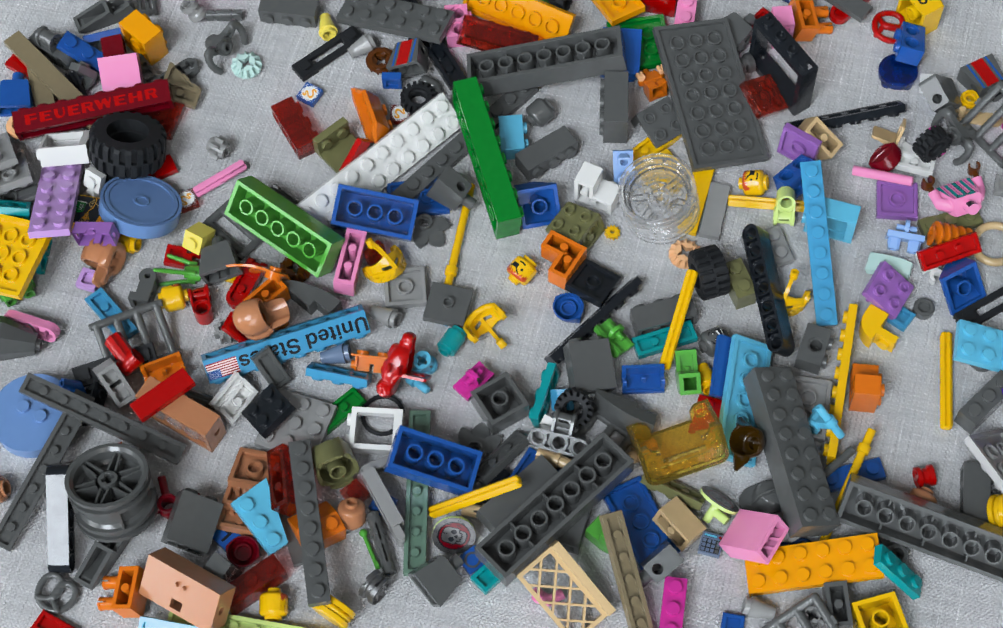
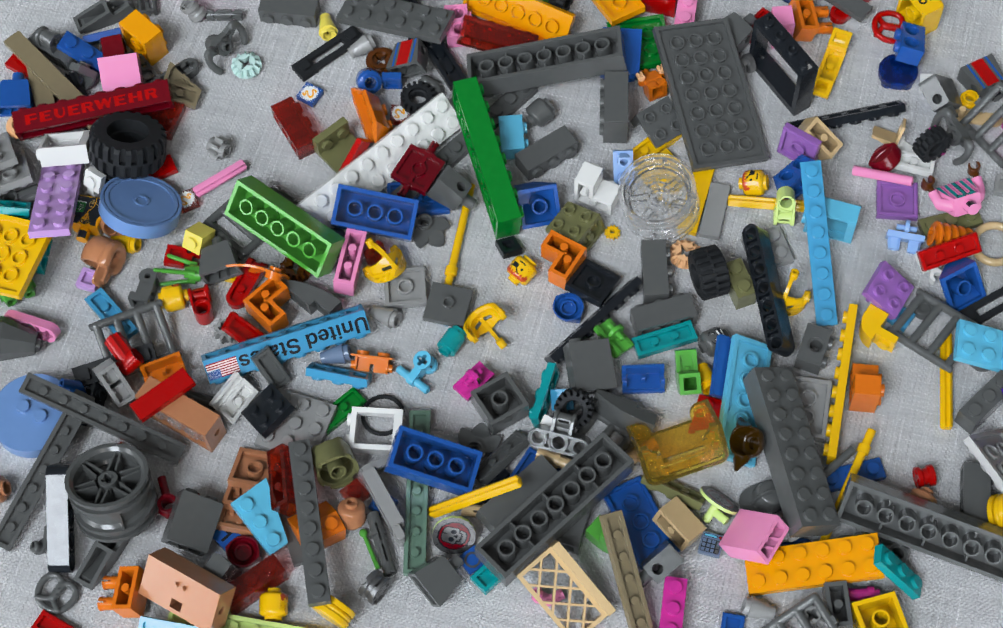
(40, 547): none -> dark grey arm
(99, 231): medium lavender piece -> none
(249, 318): nougat piece -> none
(363, 77): none -> blue head
(399, 366): red piece -> none
(418, 169): none -> dark red plate
(508, 247): none -> black tile
(655, 270): none -> dark grey brick
(678, 318): yellow axle -> none
(763, 96): clear red plate -> none
(822, 419): medium azure piece -> none
(831, 62): none -> yellow slope
(858, 594): none -> dark pink animal
(900, 265): light aqua slope -> none
(911, 342): none -> dark grey bar

